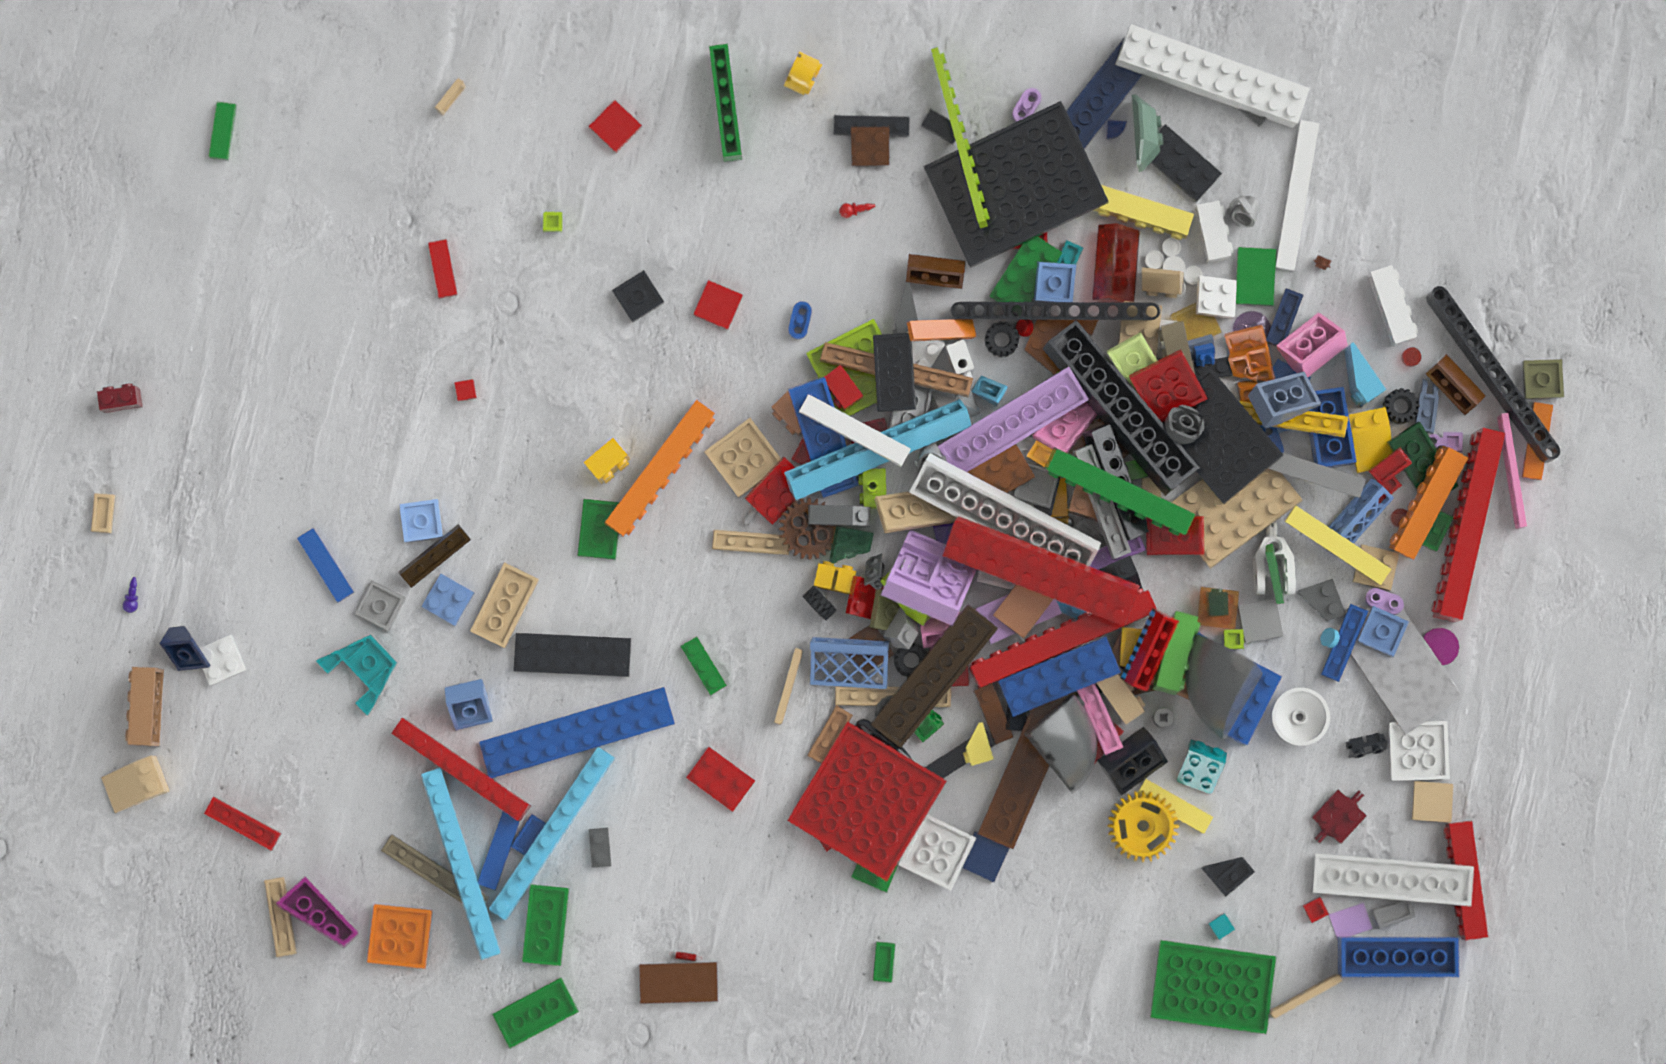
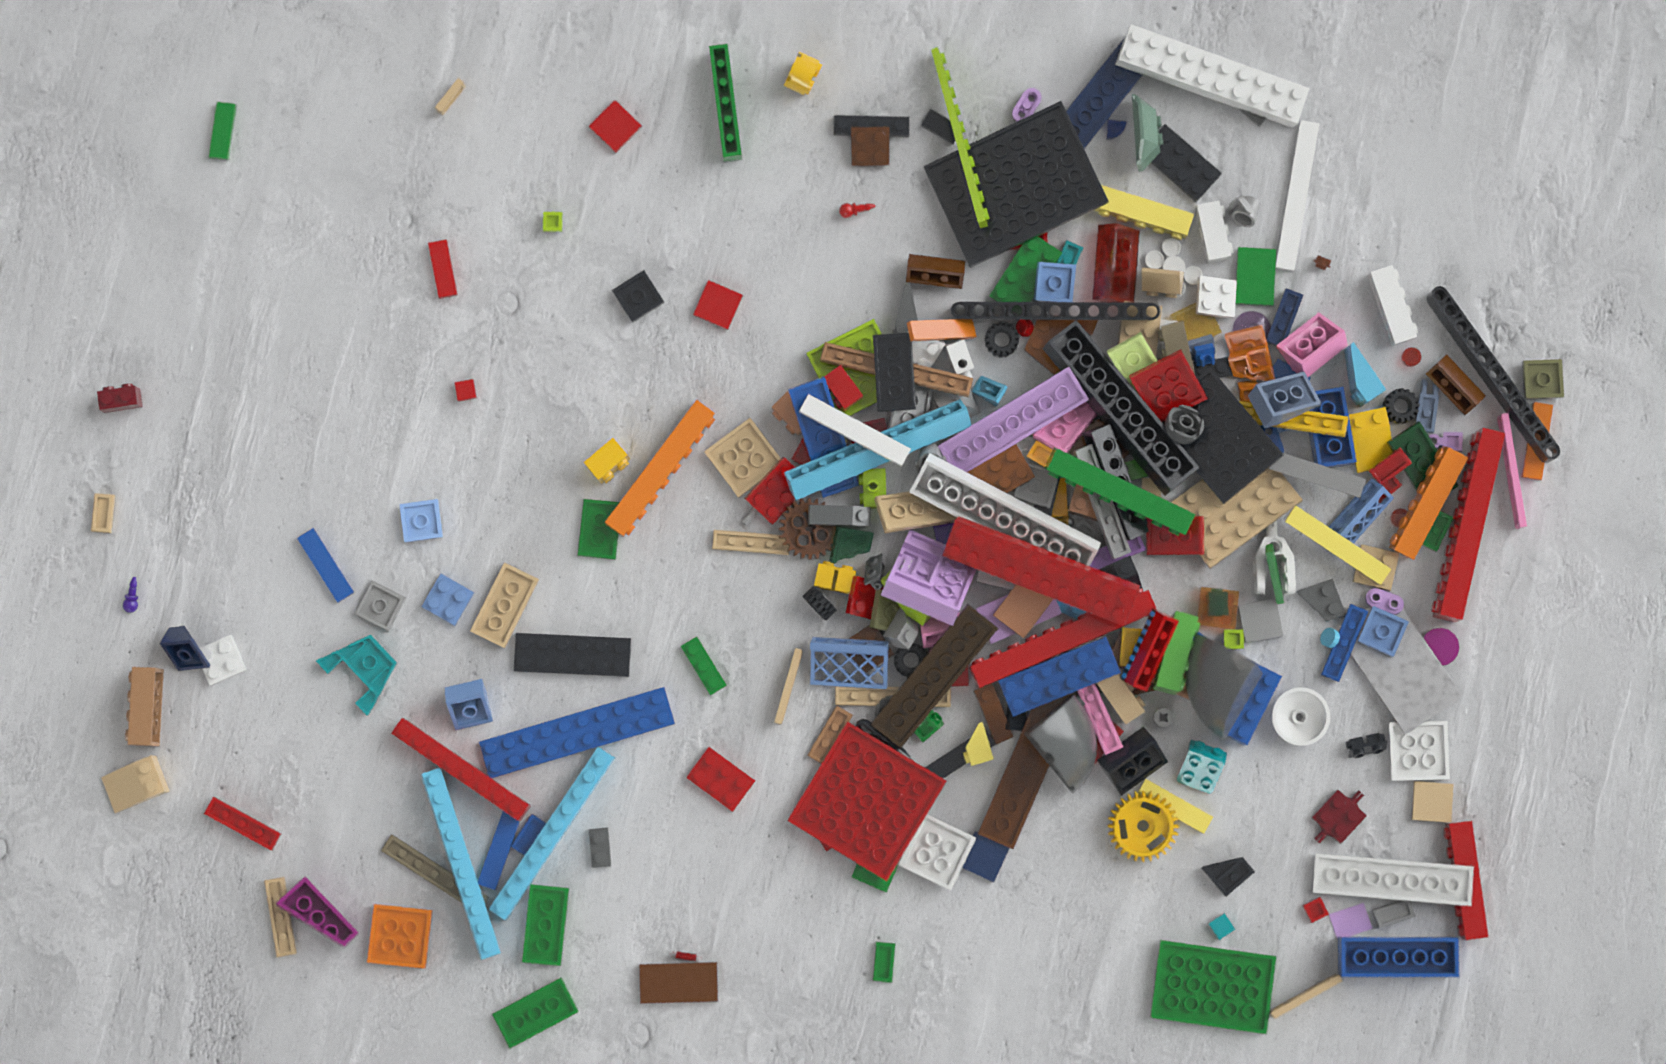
(434, 555): dark brown plate -> none
(800, 320): blue plate -> none

